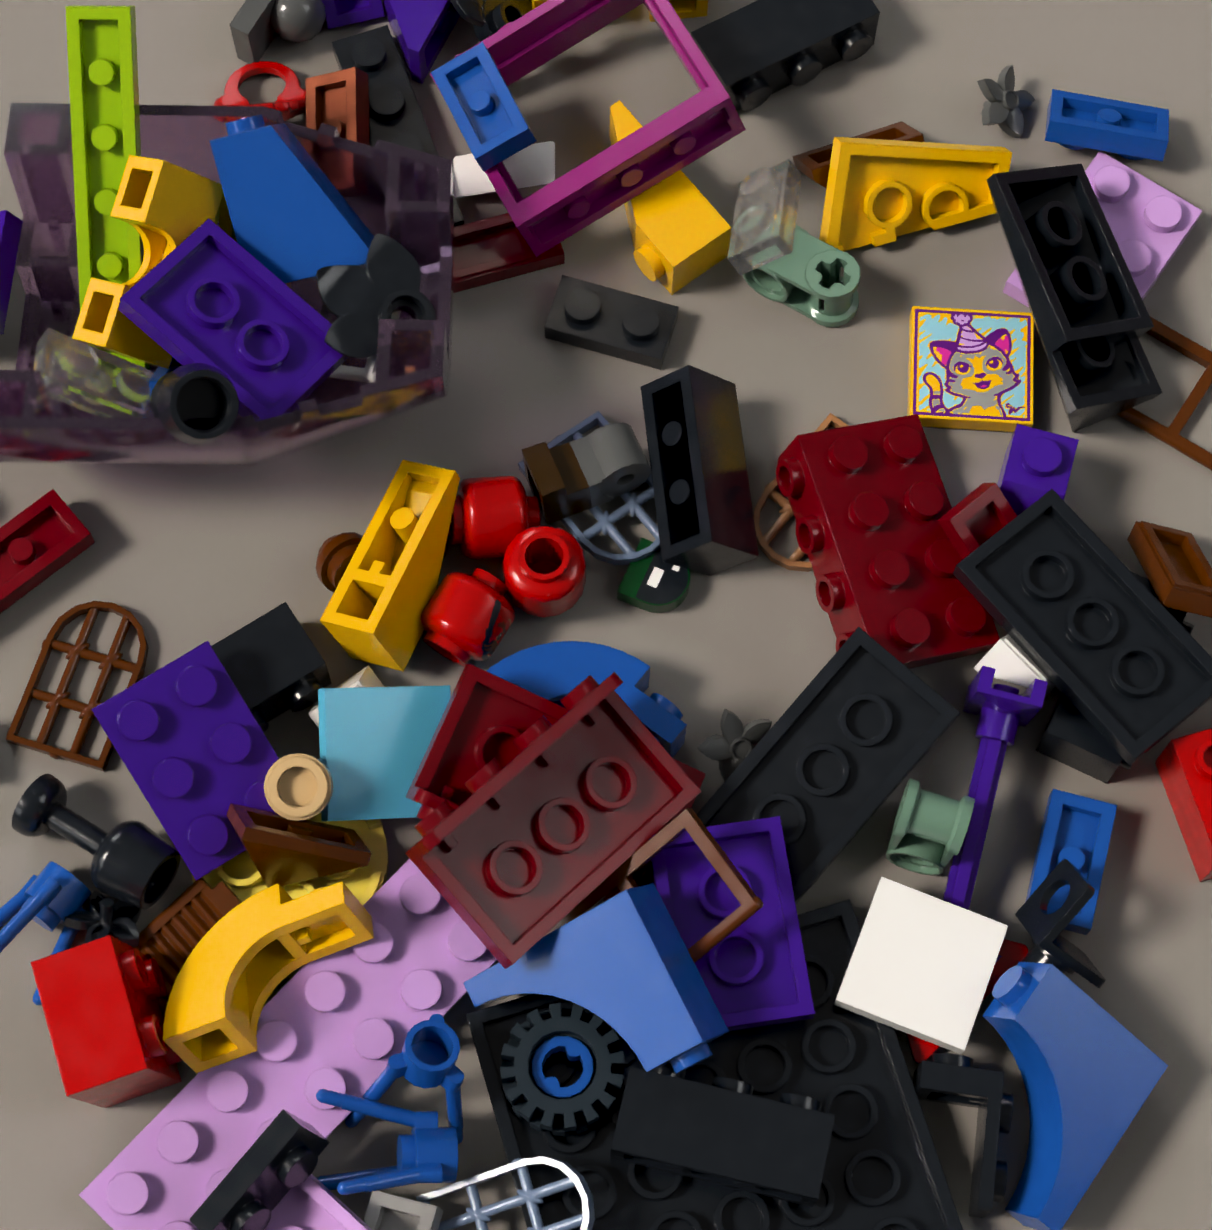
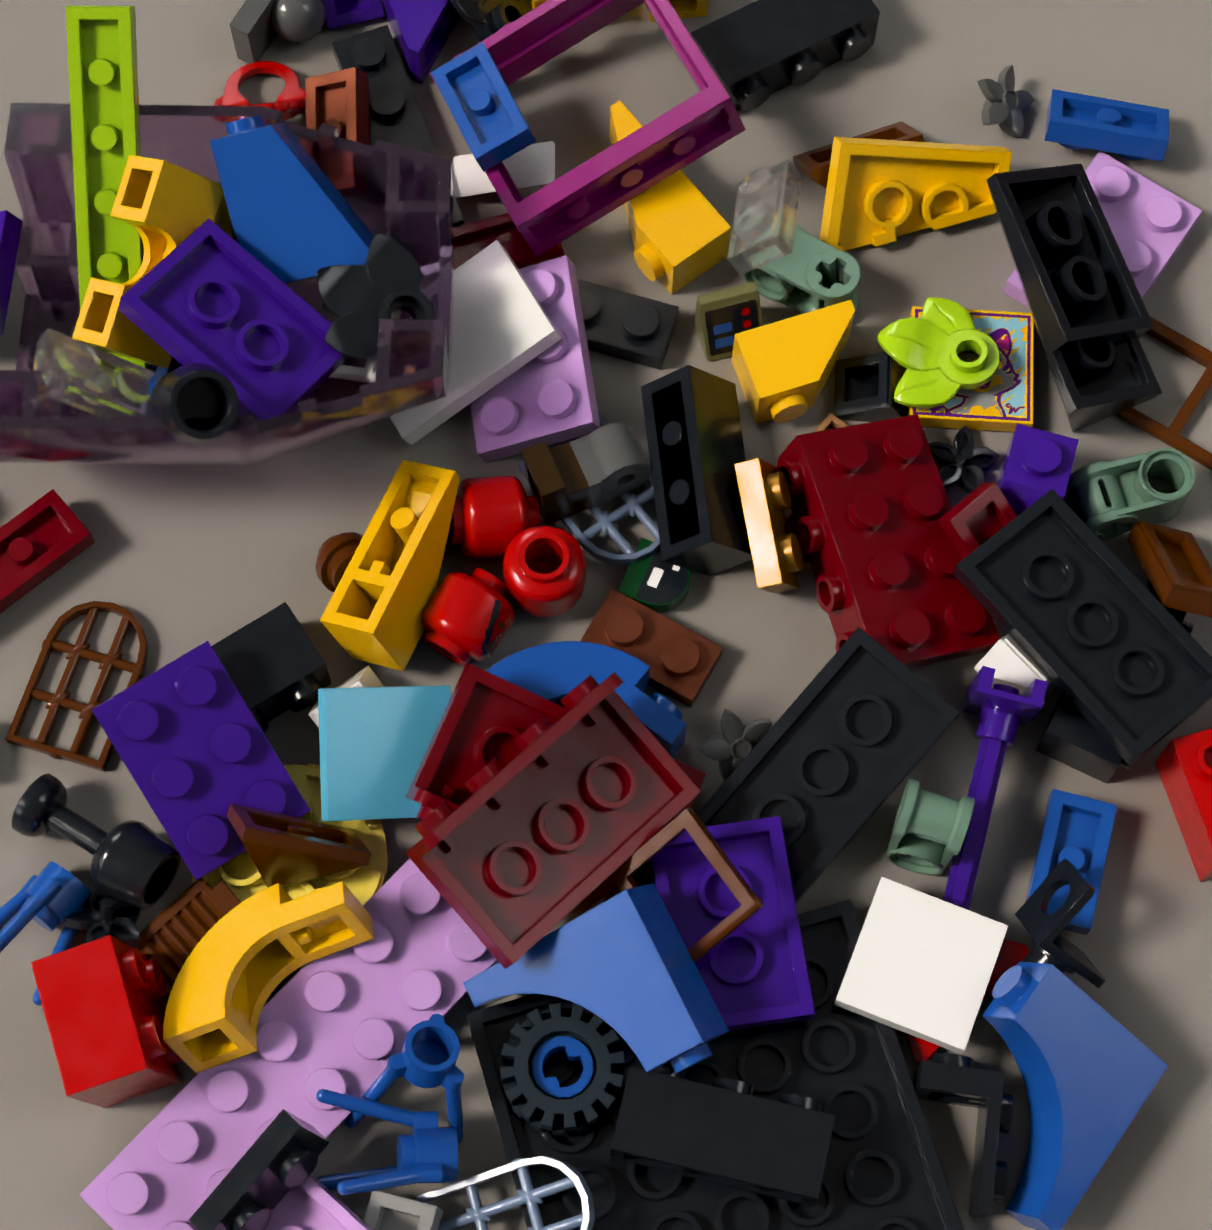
(298, 786): tan tile -> none
(493, 335): none -> white tile
(552, 393): none -> lavender plate
(676, 656): none -> copper plate
(723, 315): none -> slope
(773, 550): none -> plate
(790, 361): none -> yellow slope
(867, 388): none -> black slope
(930, 354): none -> lime plate
(962, 461): none -> black plant
(1119, 492): none -> sand green piece

